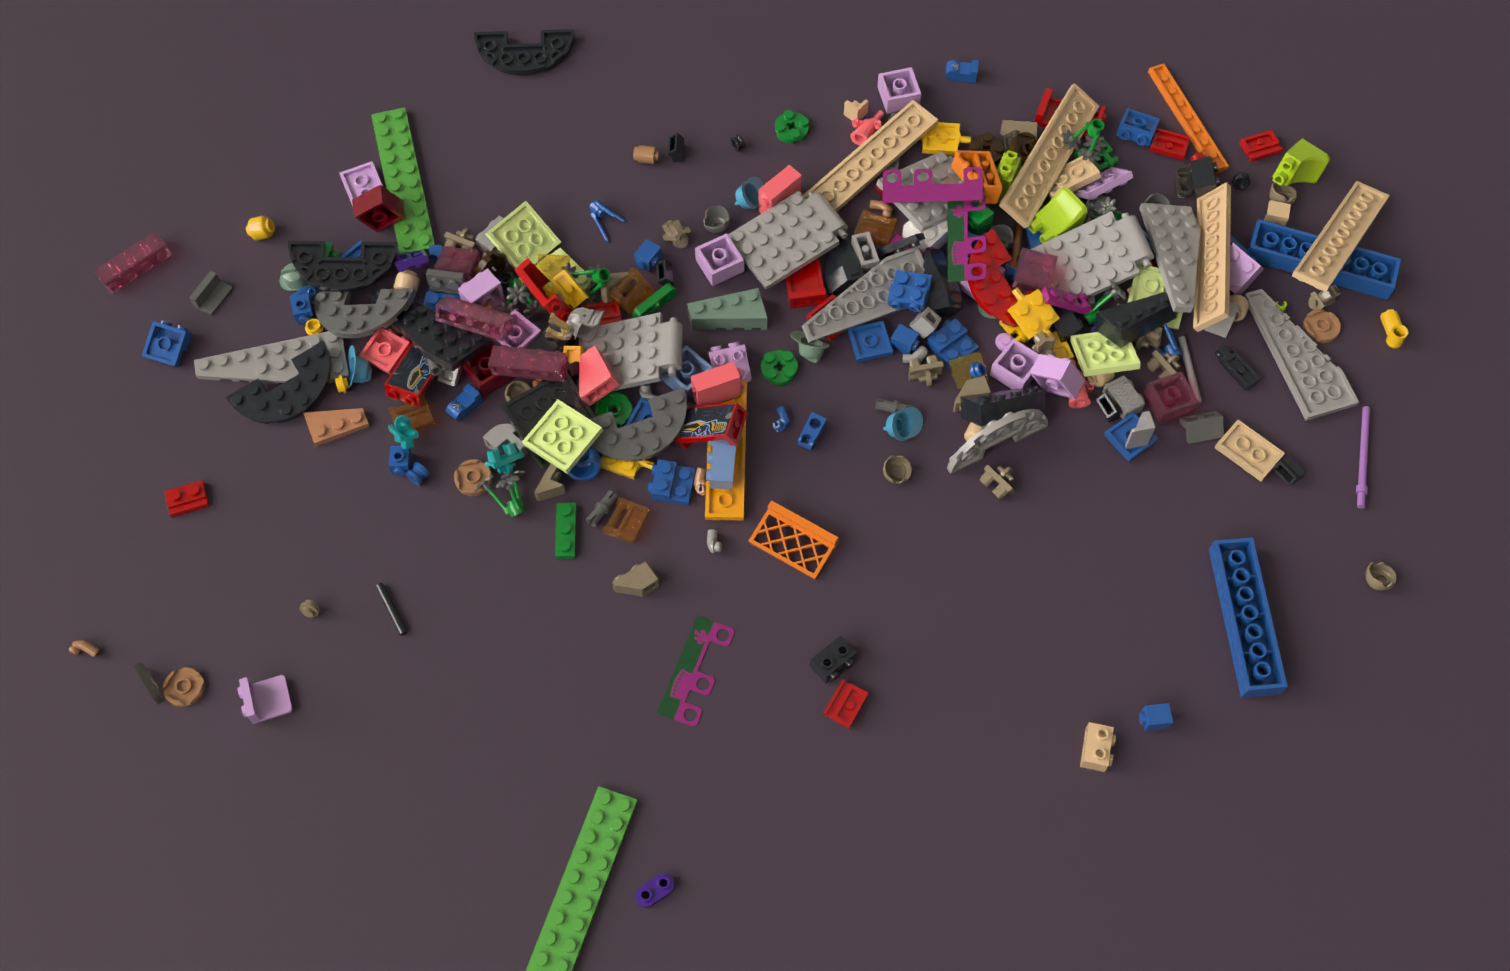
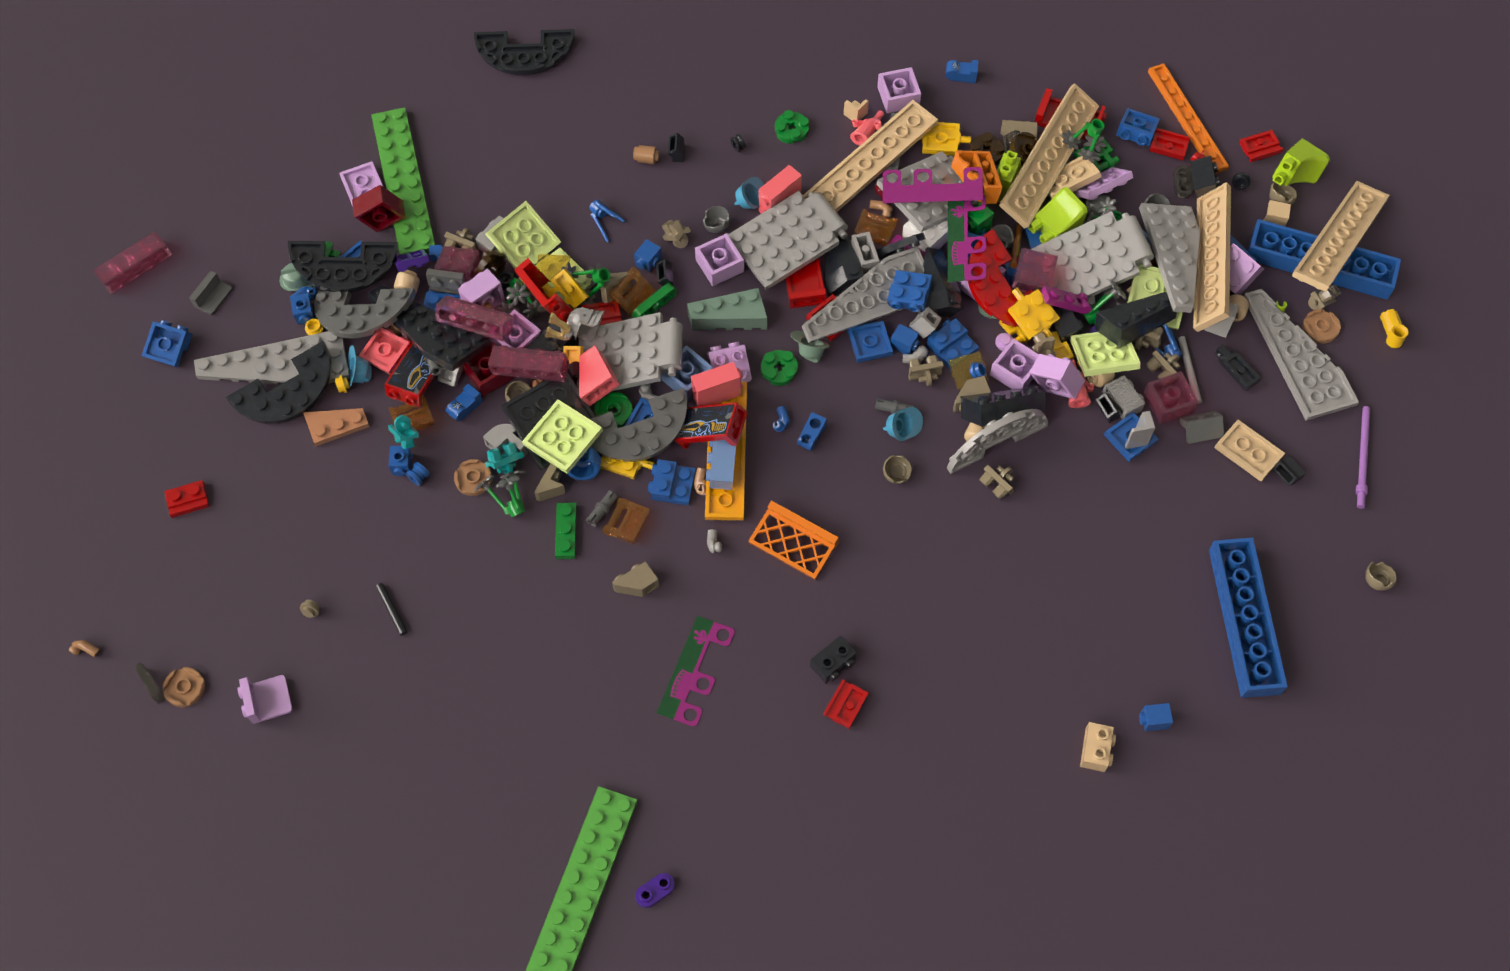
(260, 228): yellow head -> none

